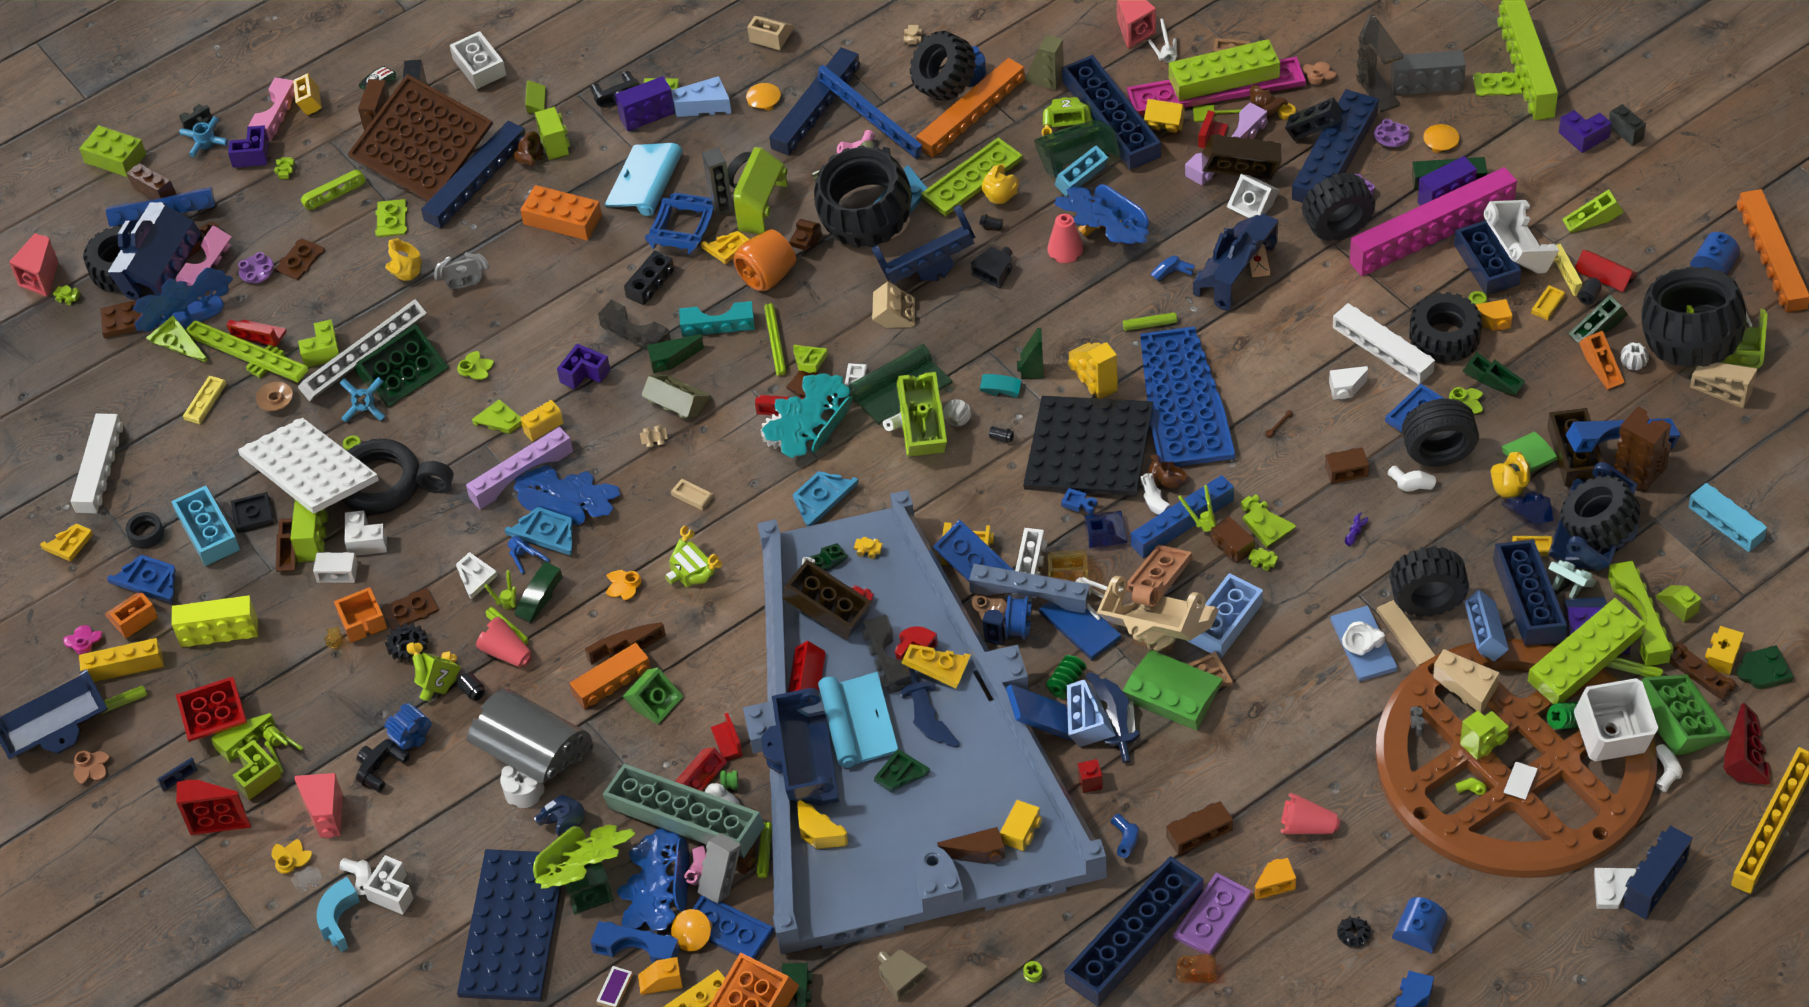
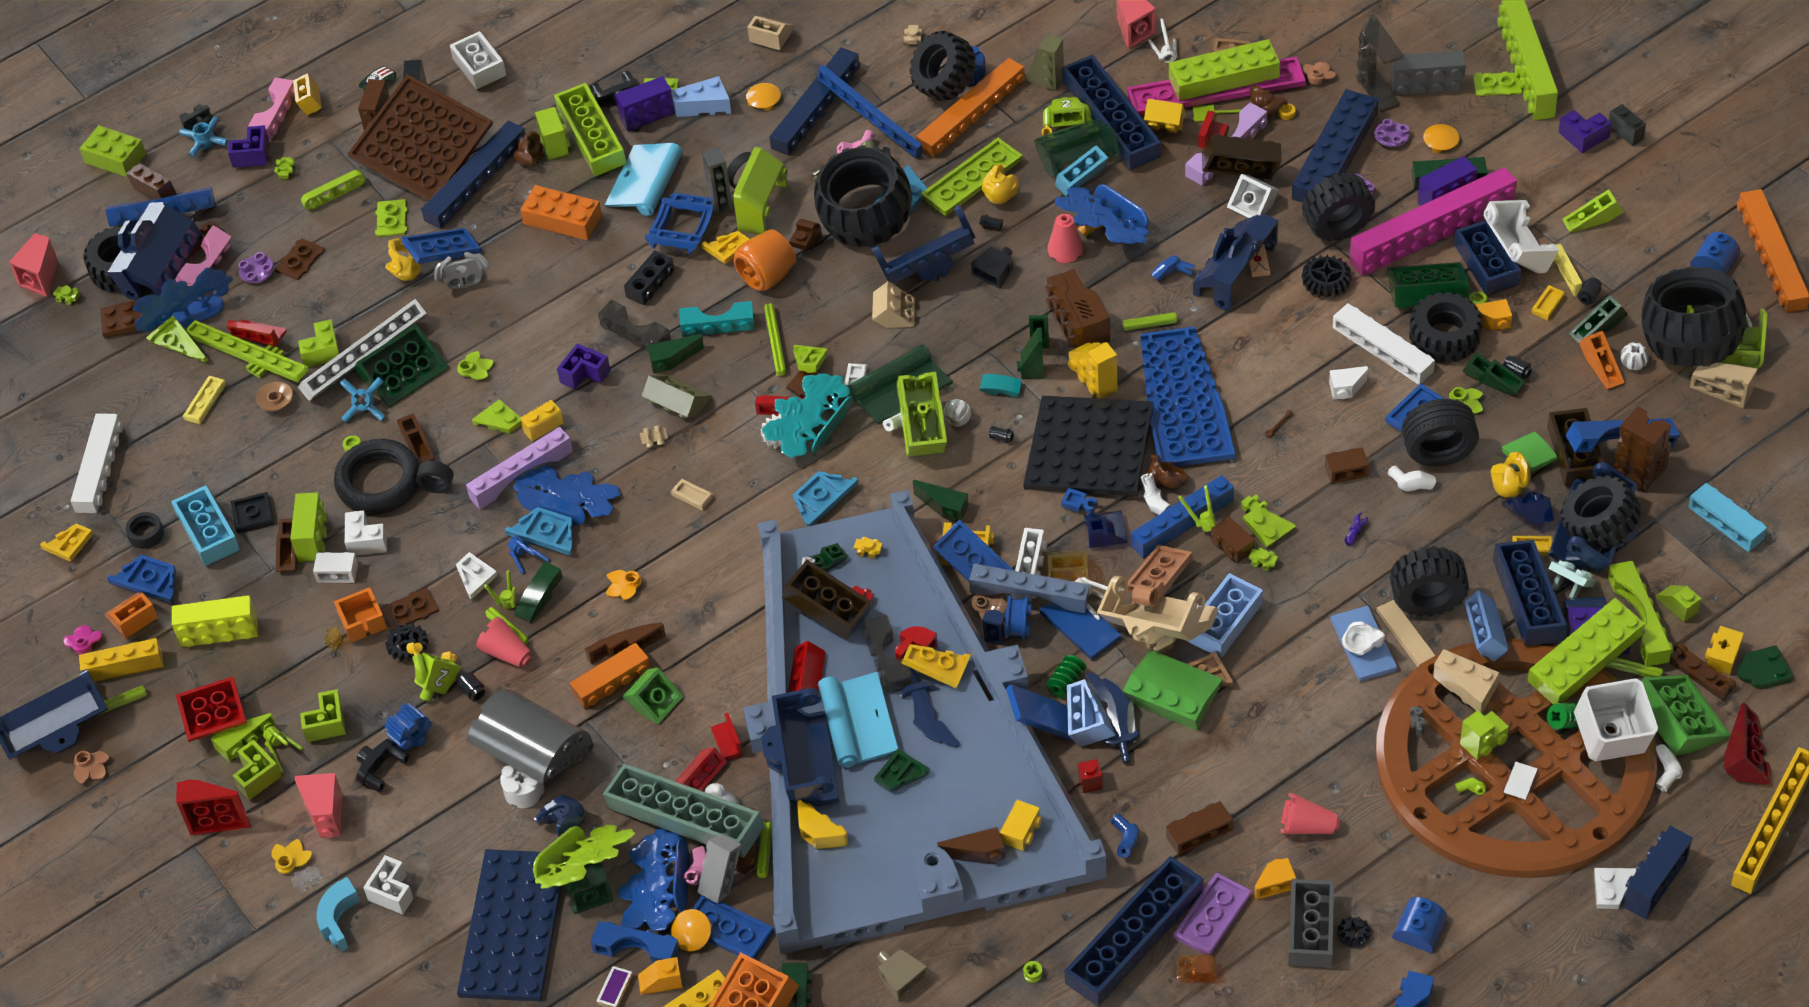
(177, 774): dark blue slope -> none
(308, 465): white plate -> none
(327, 720): none -> lime brick
(361, 870): white arm -> none
(415, 438): none -> reddish brown slope
(440, 245): none -> blue tile
(535, 97): lime slope -> none
(590, 129): none -> lime brick
(690, 563): lime torso -> none
(730, 780): bright green wheel -> none
(944, 501): none -> dark green slope
(1040, 321): none -> dark green slope
(1077, 310): none -> reddish brown piece
(1311, 923): none -> dark grey brick
(1314, 119): black brick -> none
(1337, 274): none -> black gear
(1416, 282): none -> dark green slope
(1518, 366): none -> black brick
(1604, 270): red panel -> none

